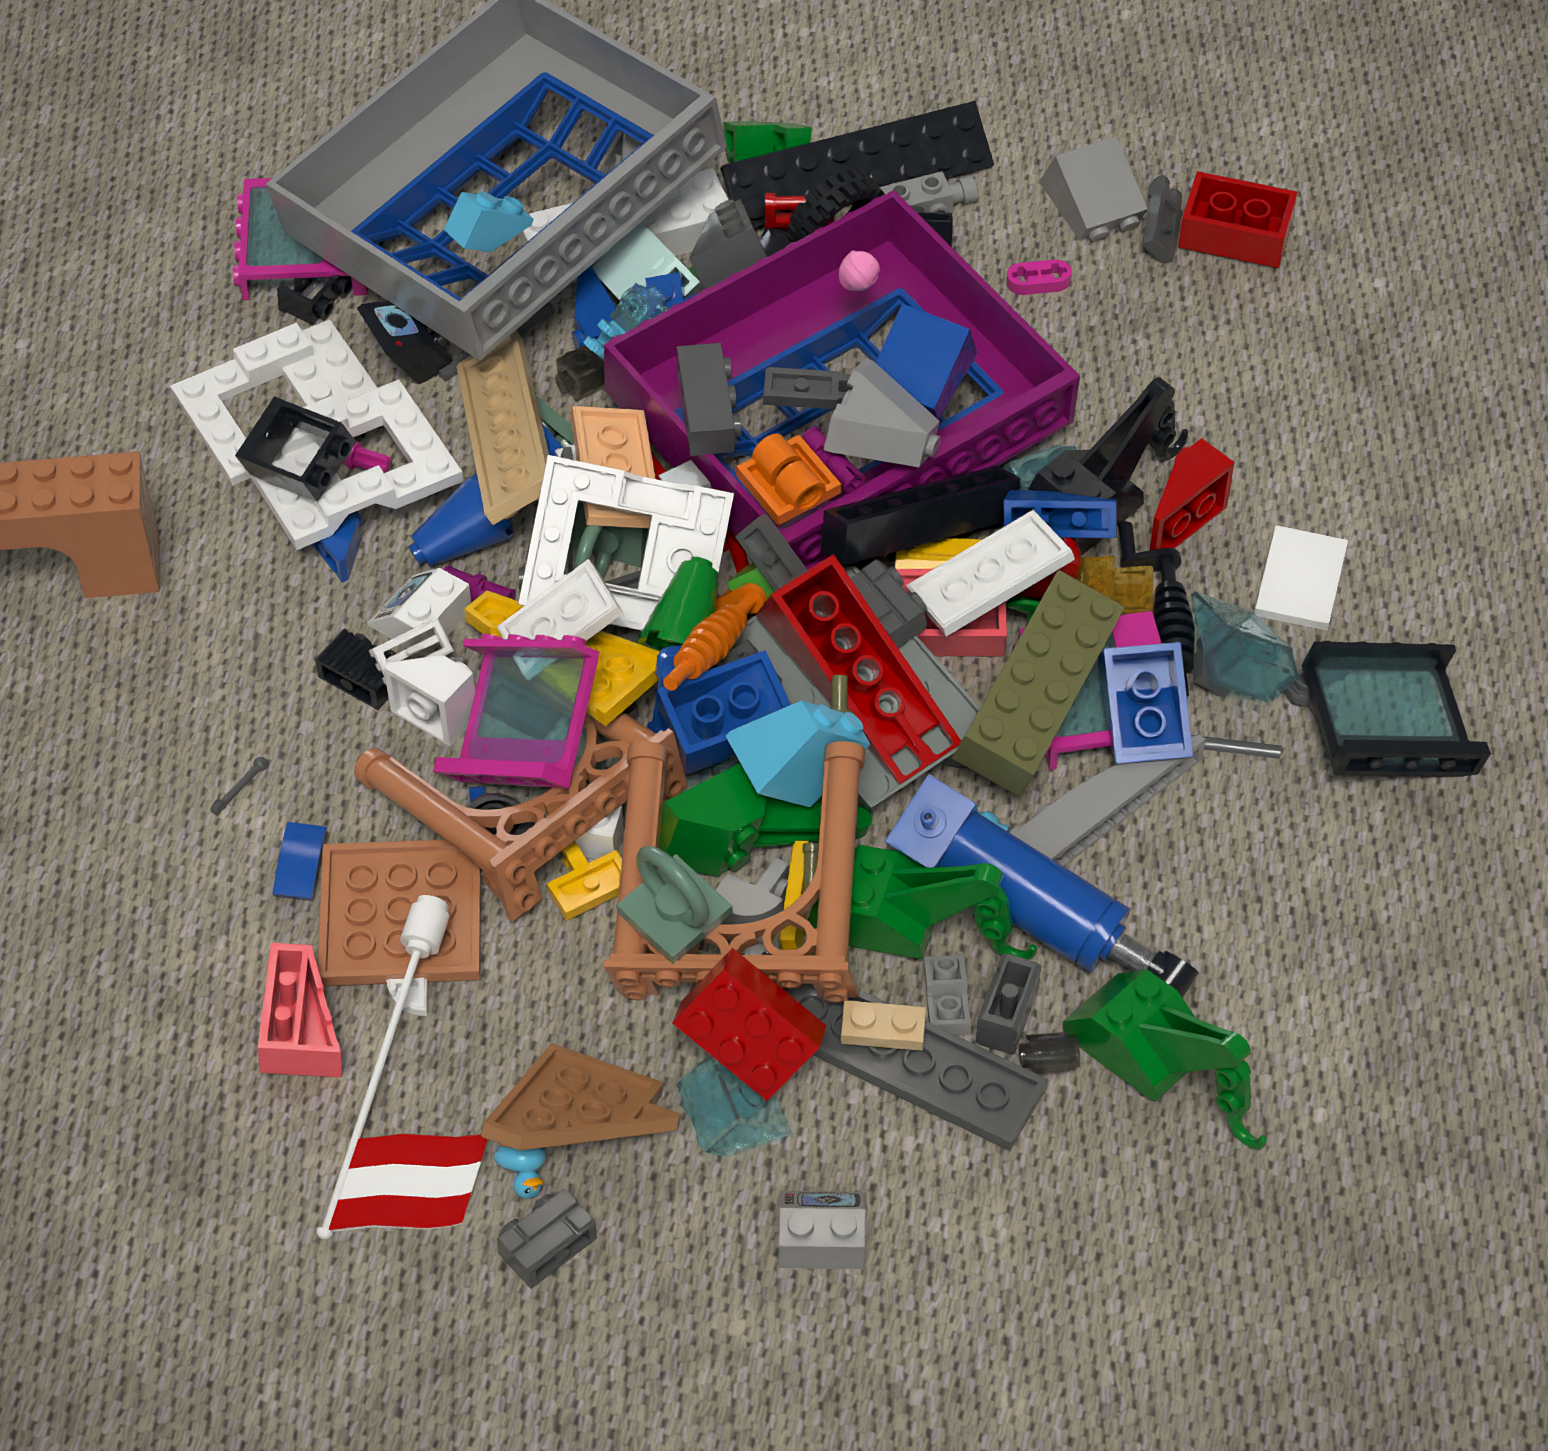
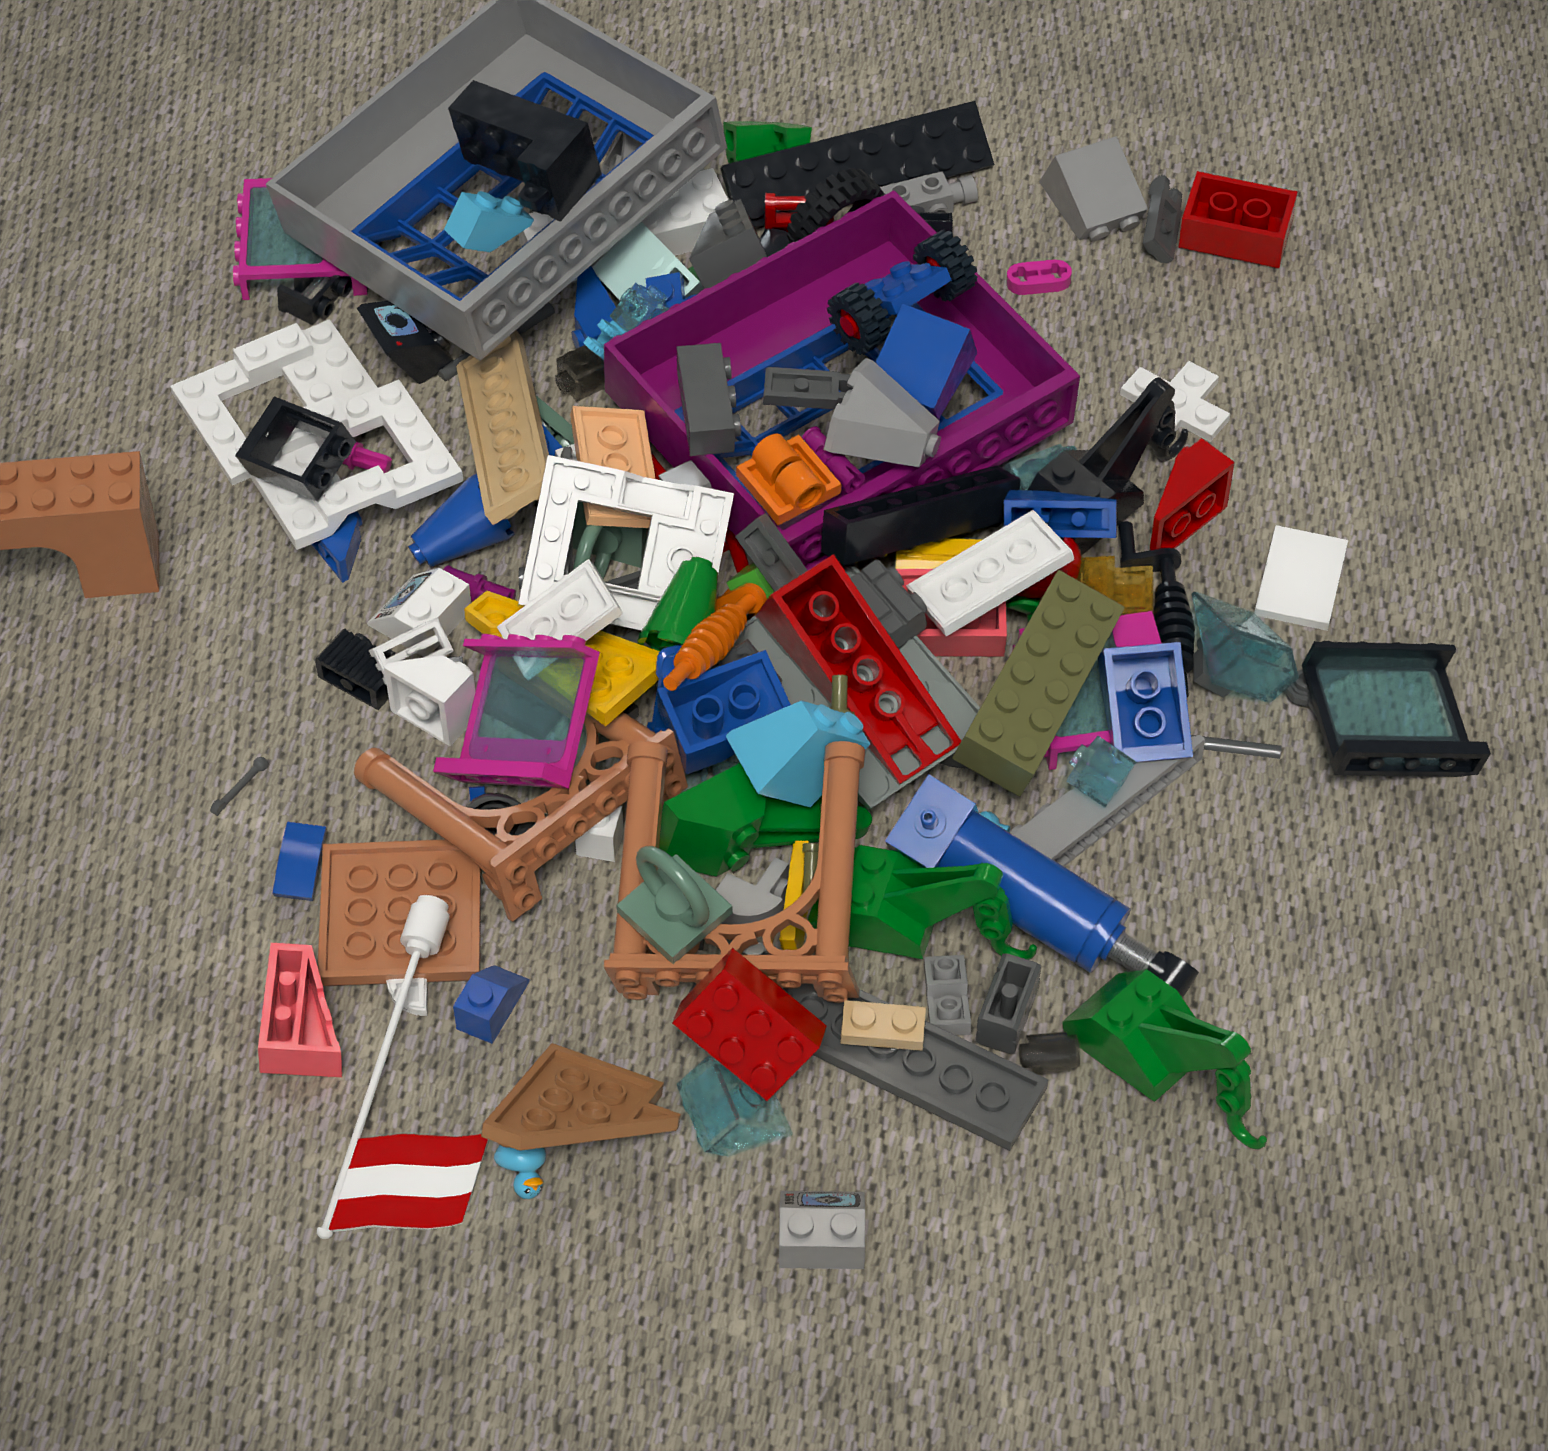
(488, 1002): none -> blue slope
(528, 143): none -> black hinge
(546, 1237): dark grey brick -> none
(586, 882): yellow plate -> none
(858, 271): bright pink piece -> none
(862, 309): none -> black plate
(1100, 770): none -> clear light blue brick
(1191, 409): none -> white plate

